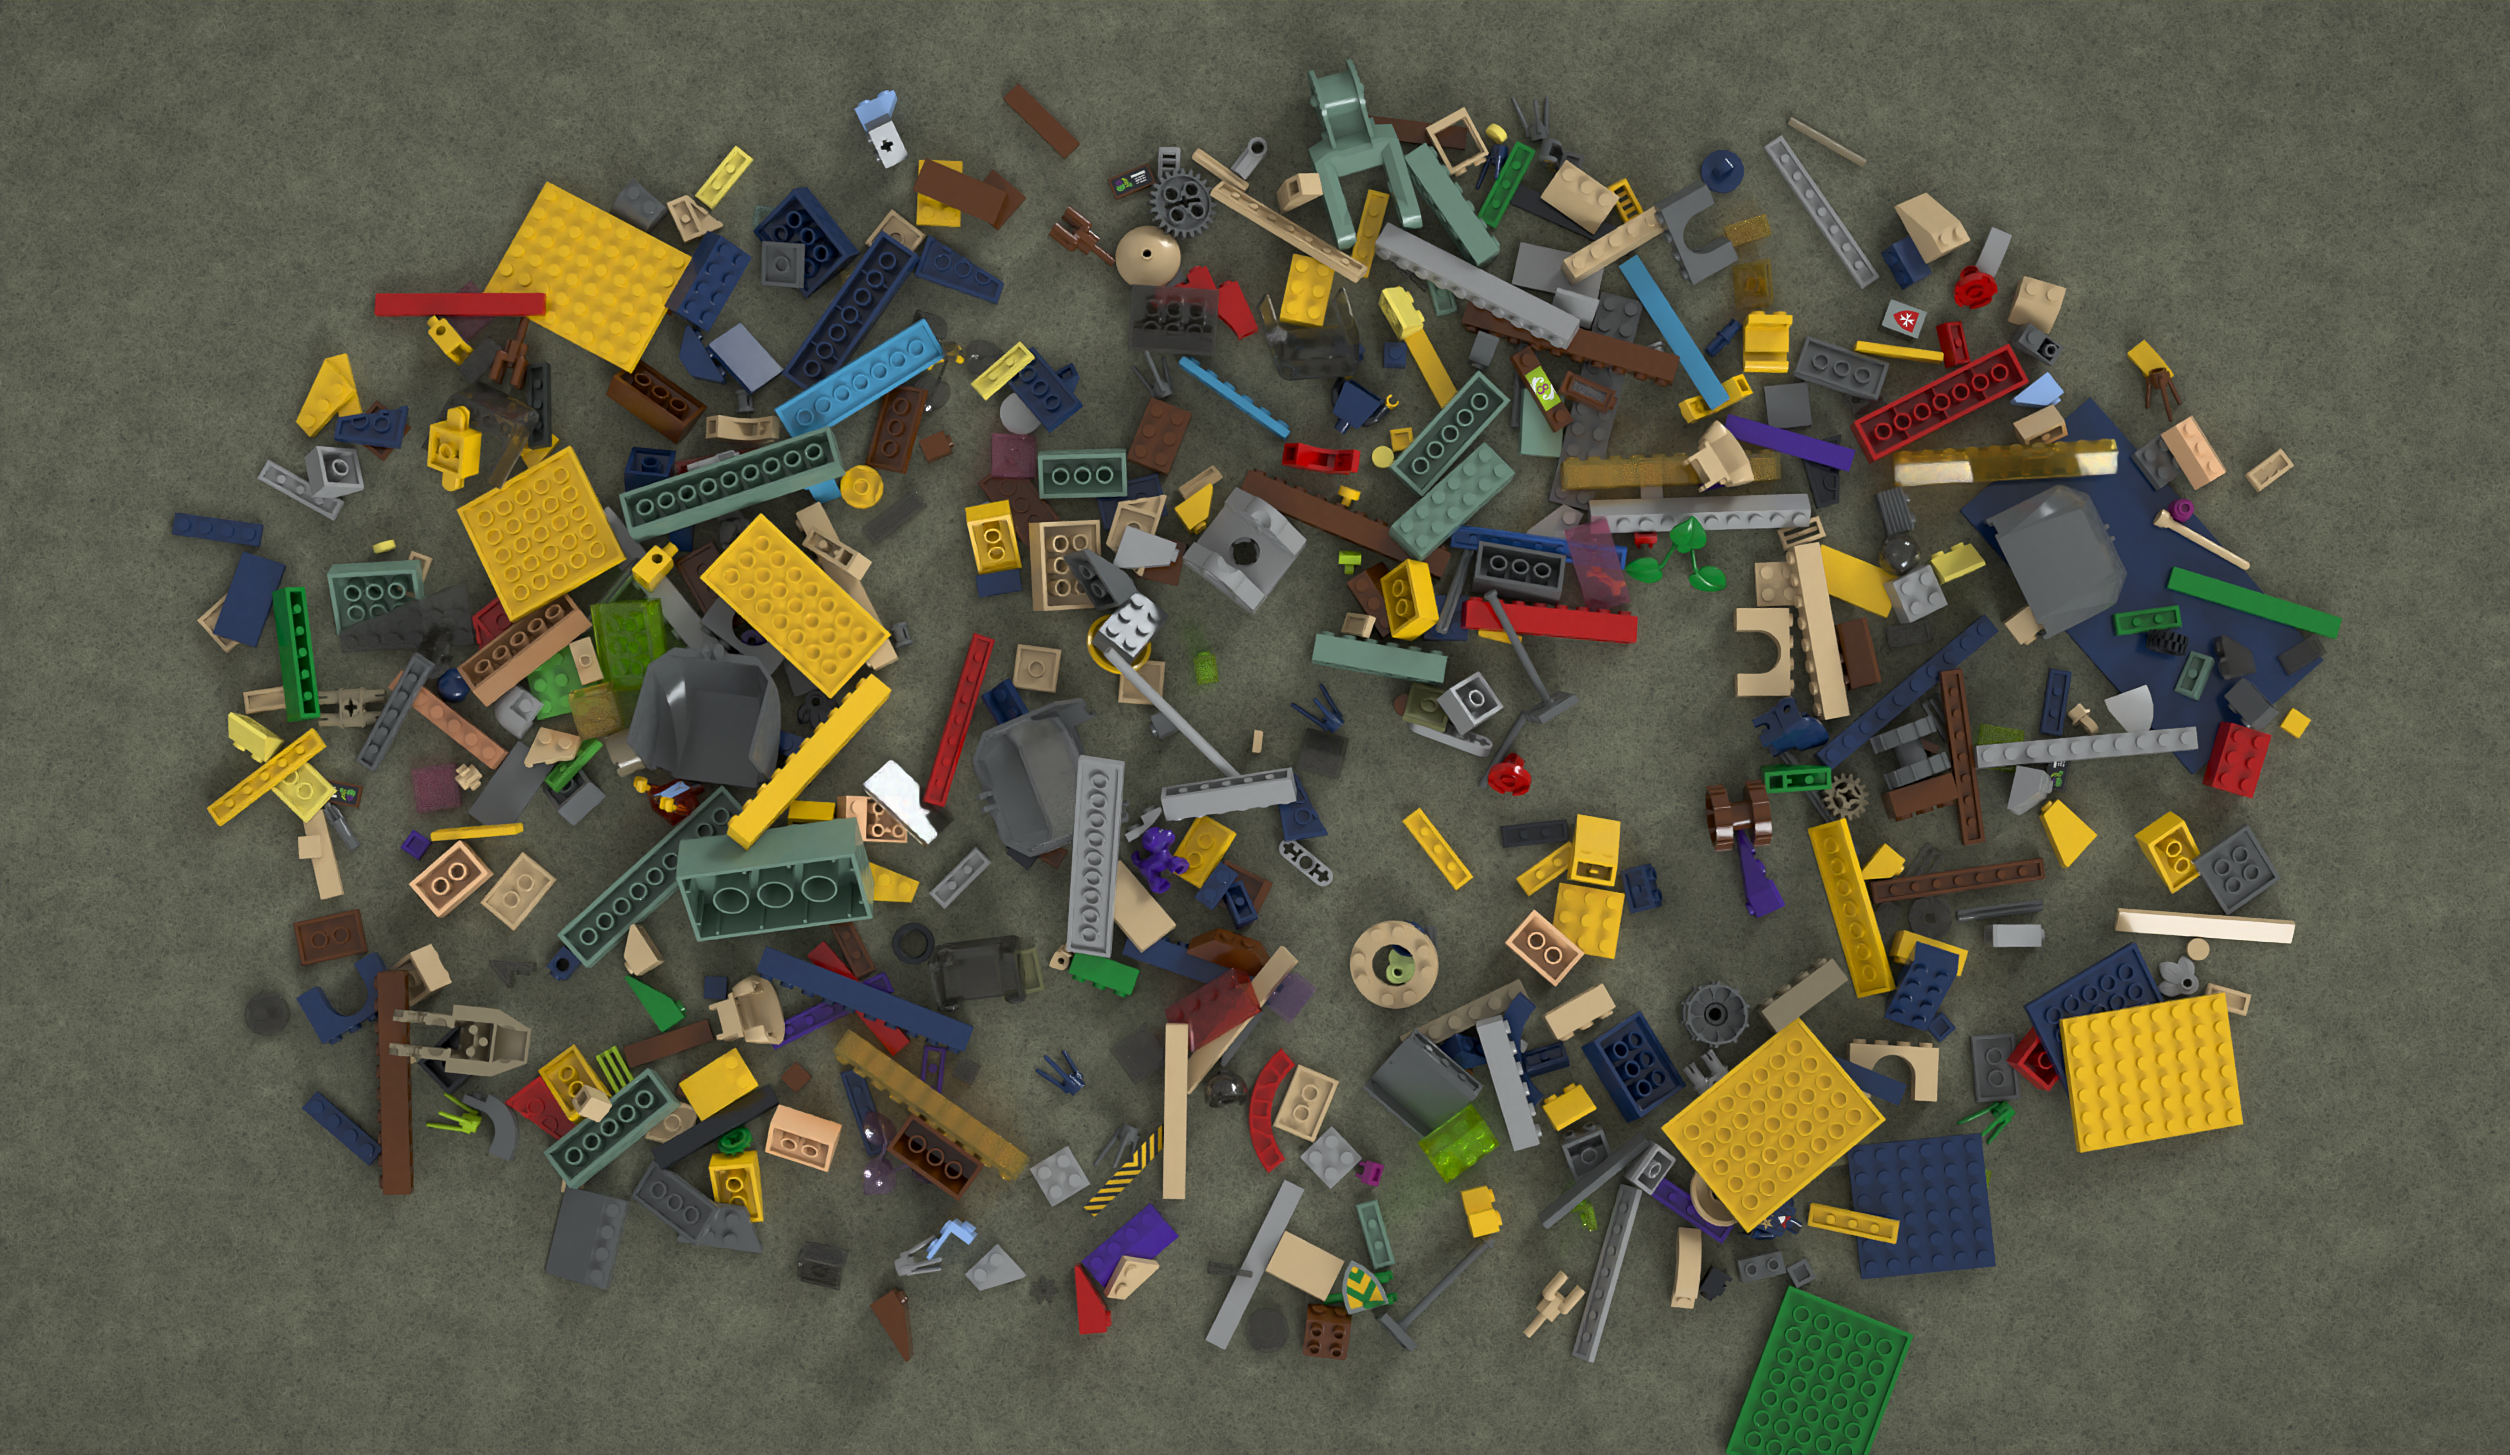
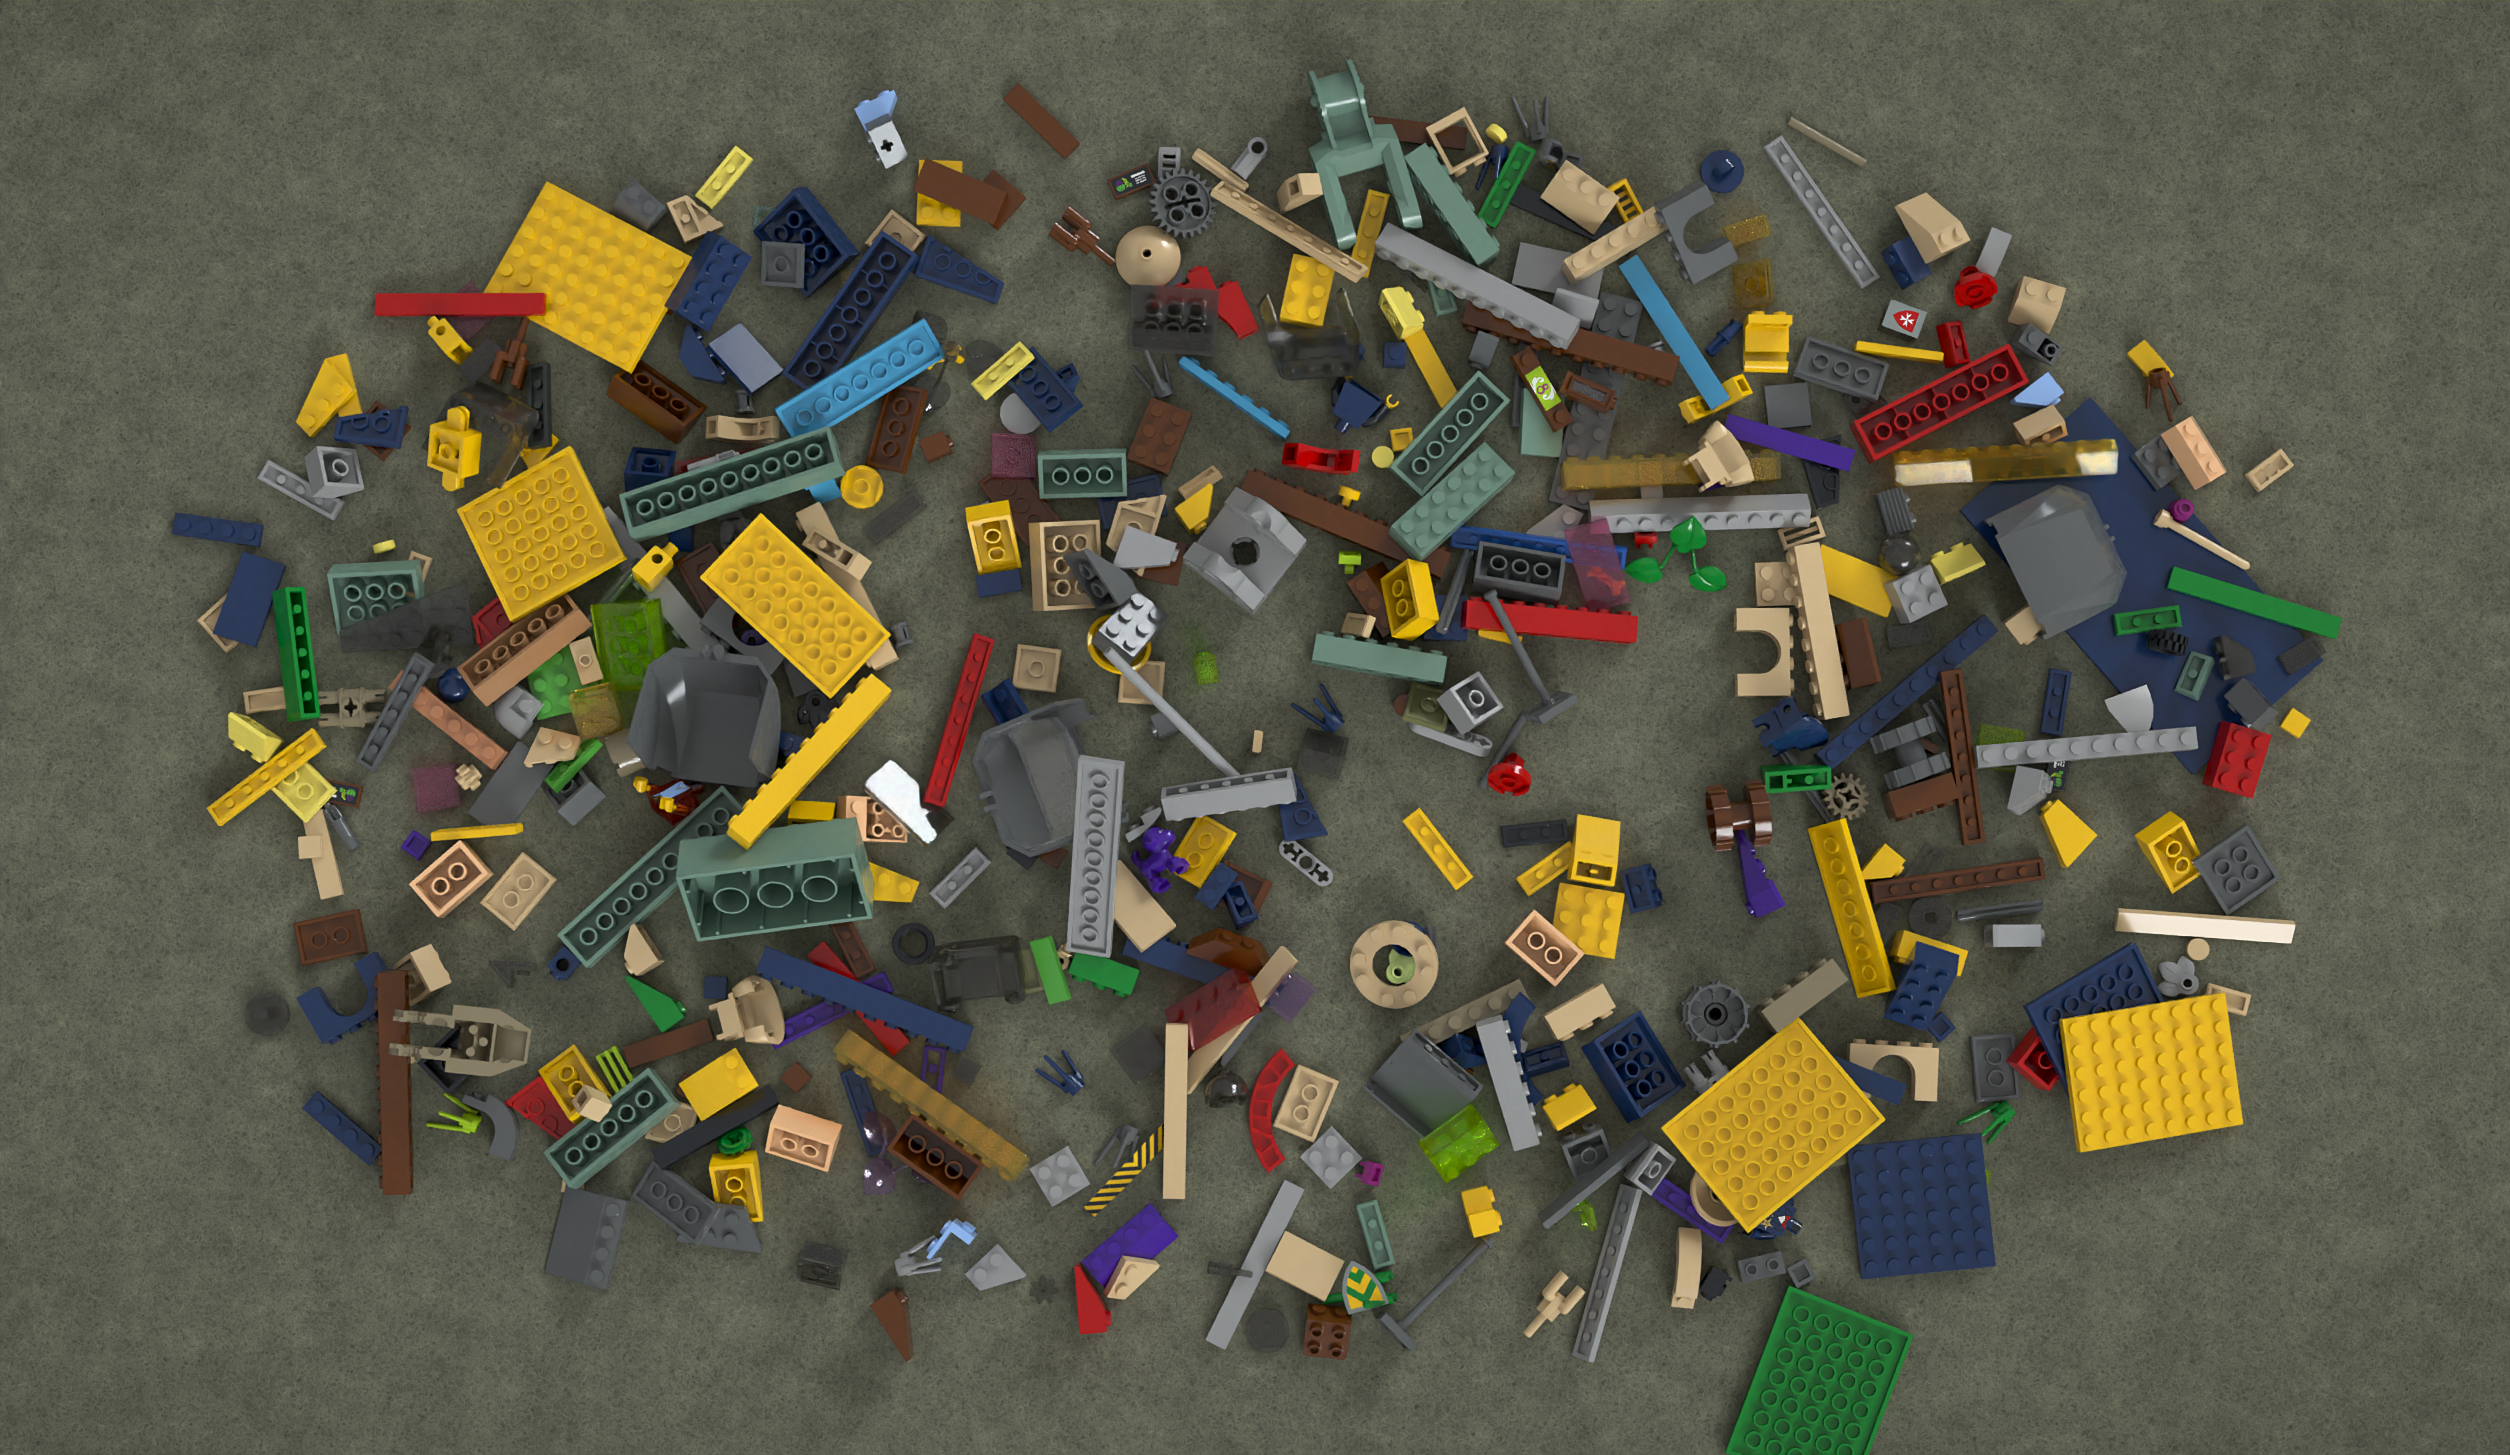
(1050, 970): none -> bright green tile
(1853, 1223): yellow tile -> none
(2081, 716): tan piece -> none

